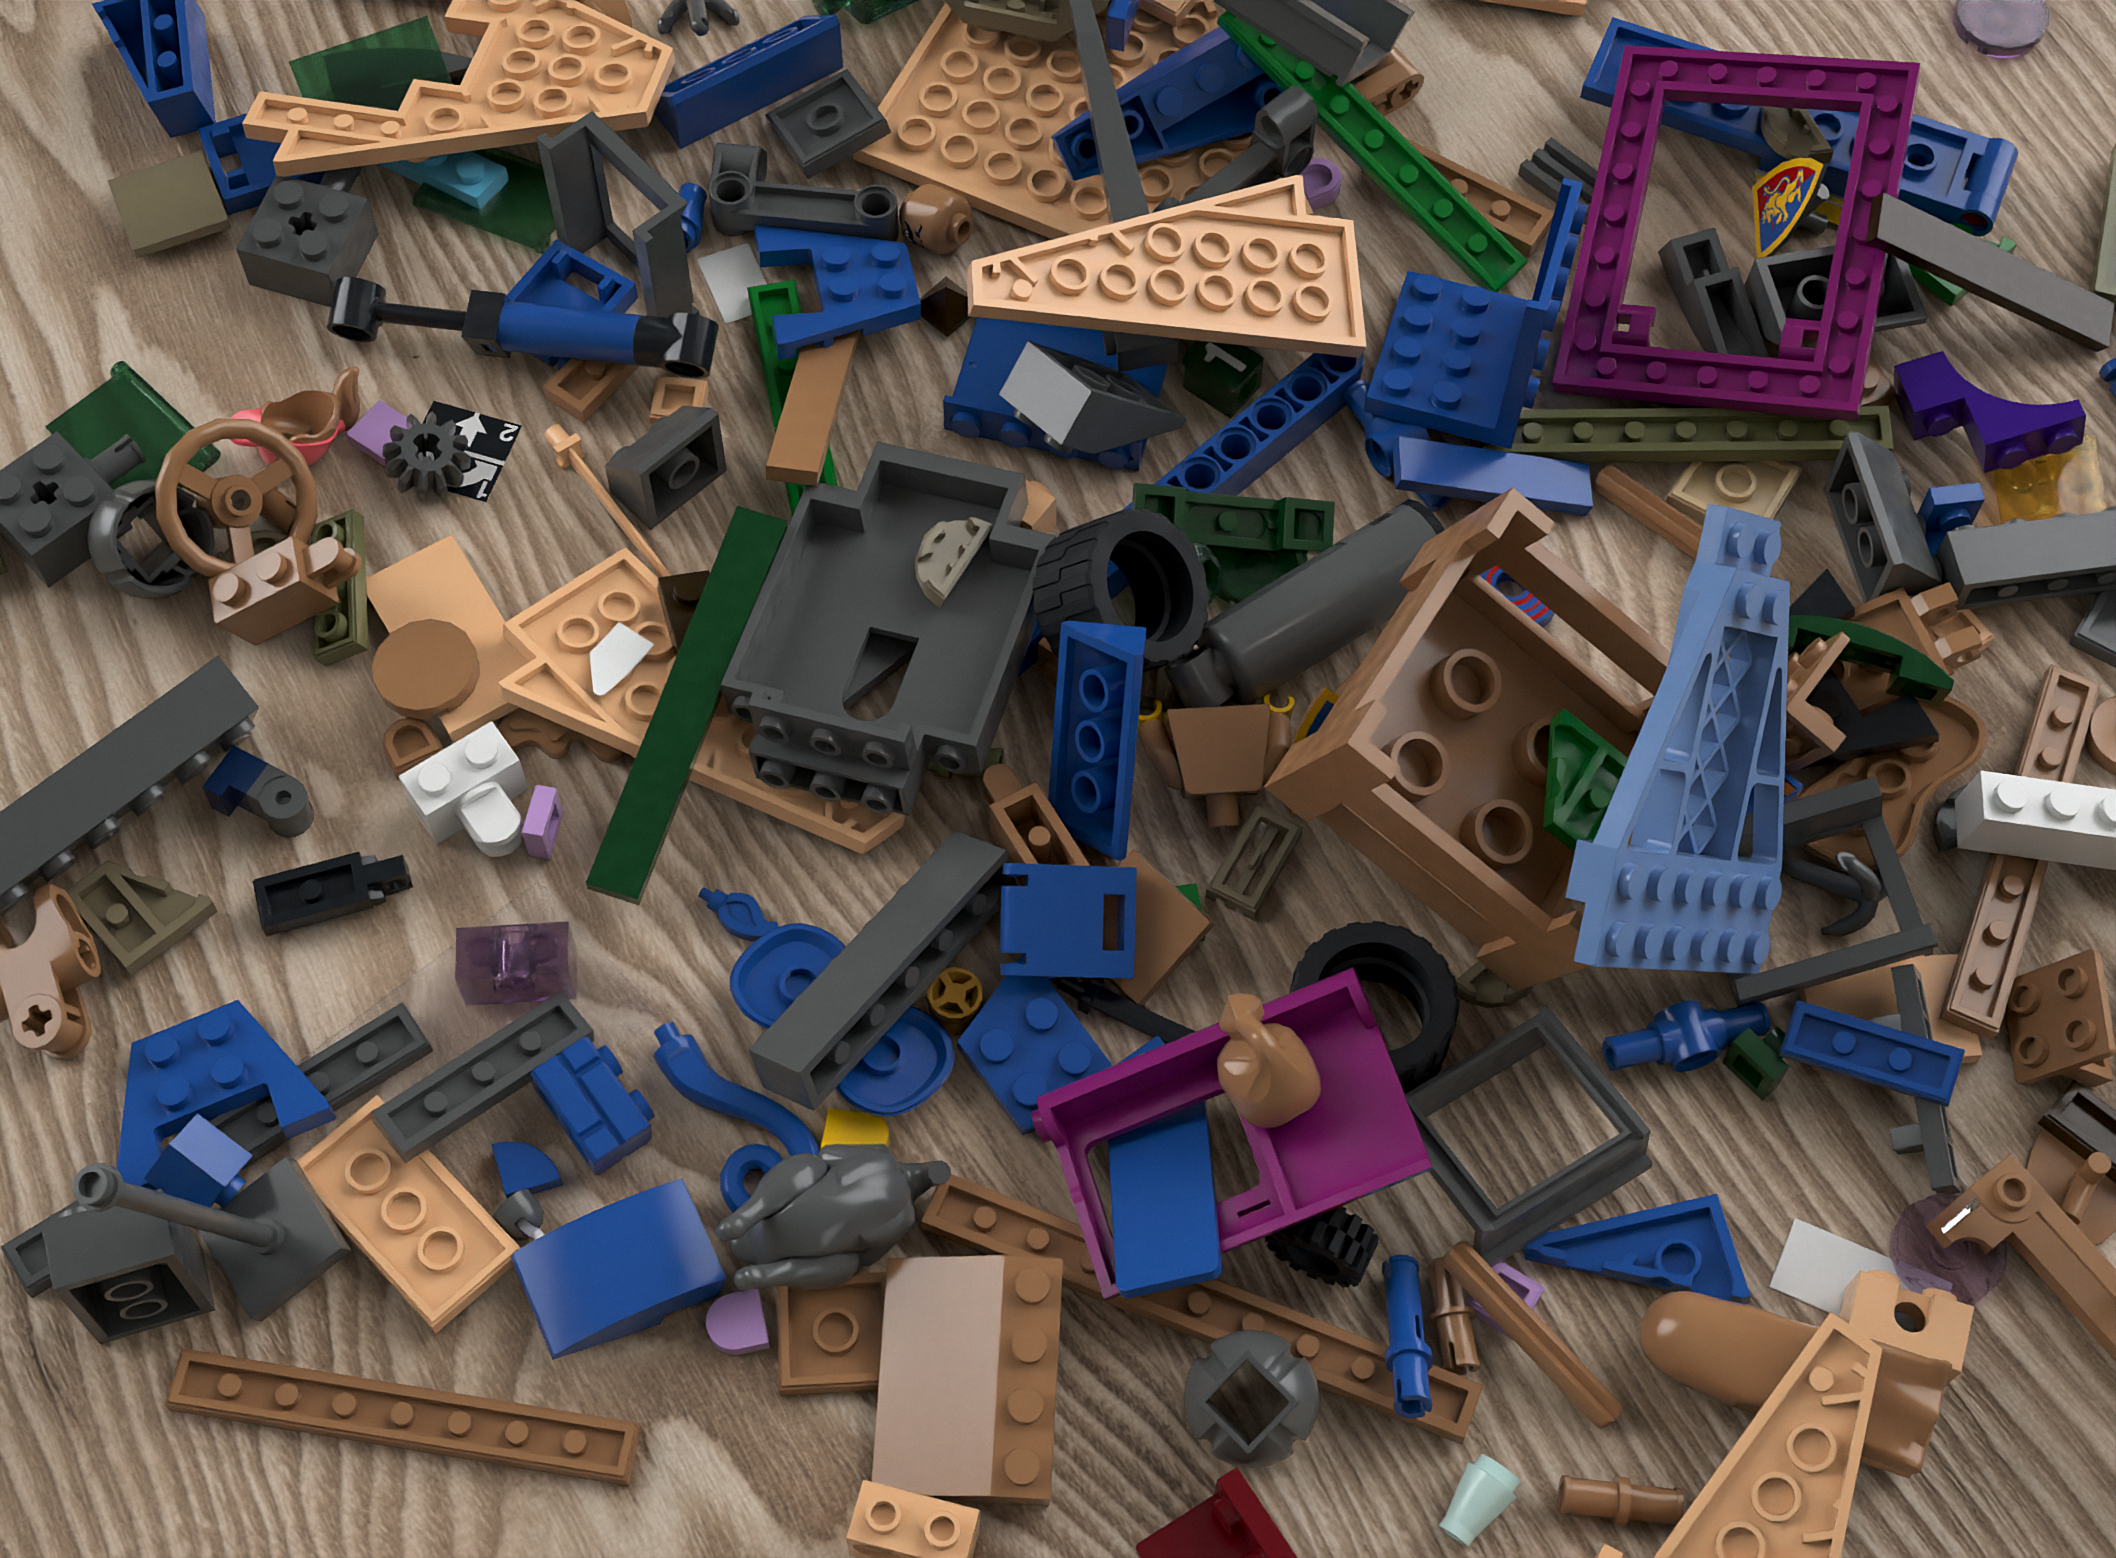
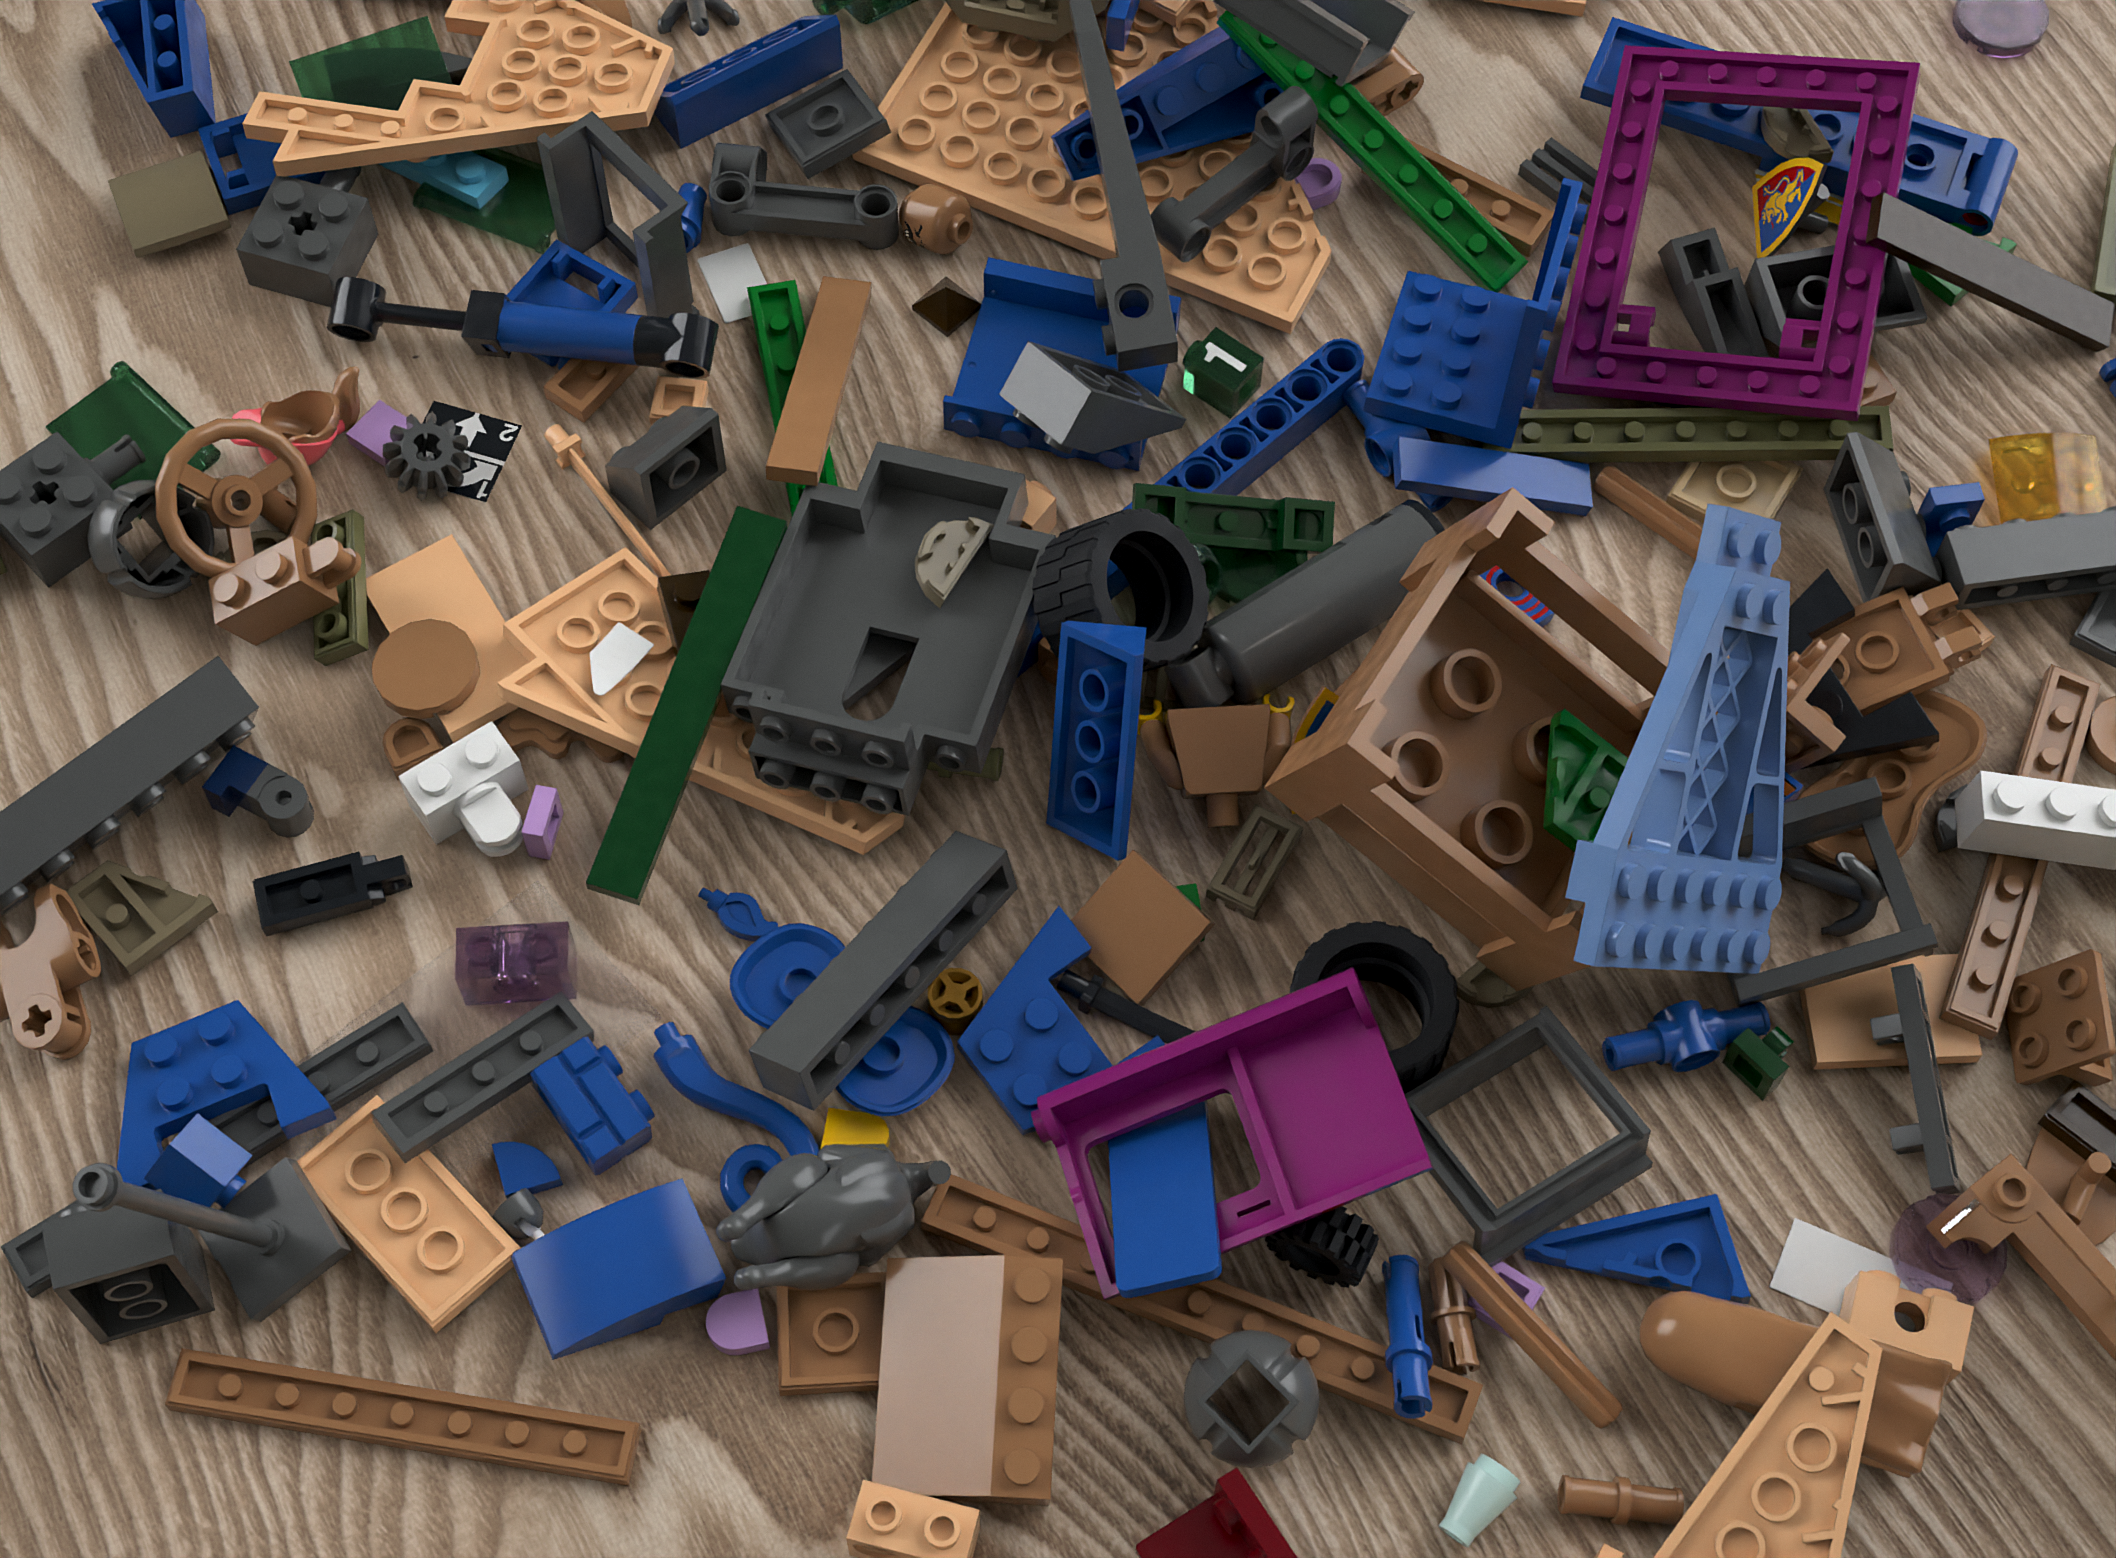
(856, 279): blue wing -> none
(1026, 822): medium nougat brick -> none
(1061, 921): blue container -> none
(1207, 271): light nougat wing -> none
(1264, 1066): medium nougat piece -> none
(1872, 1053): blue tile -> none
(1877, 650): dark green slope -> none
(2000, 431): dark purple arch -> none

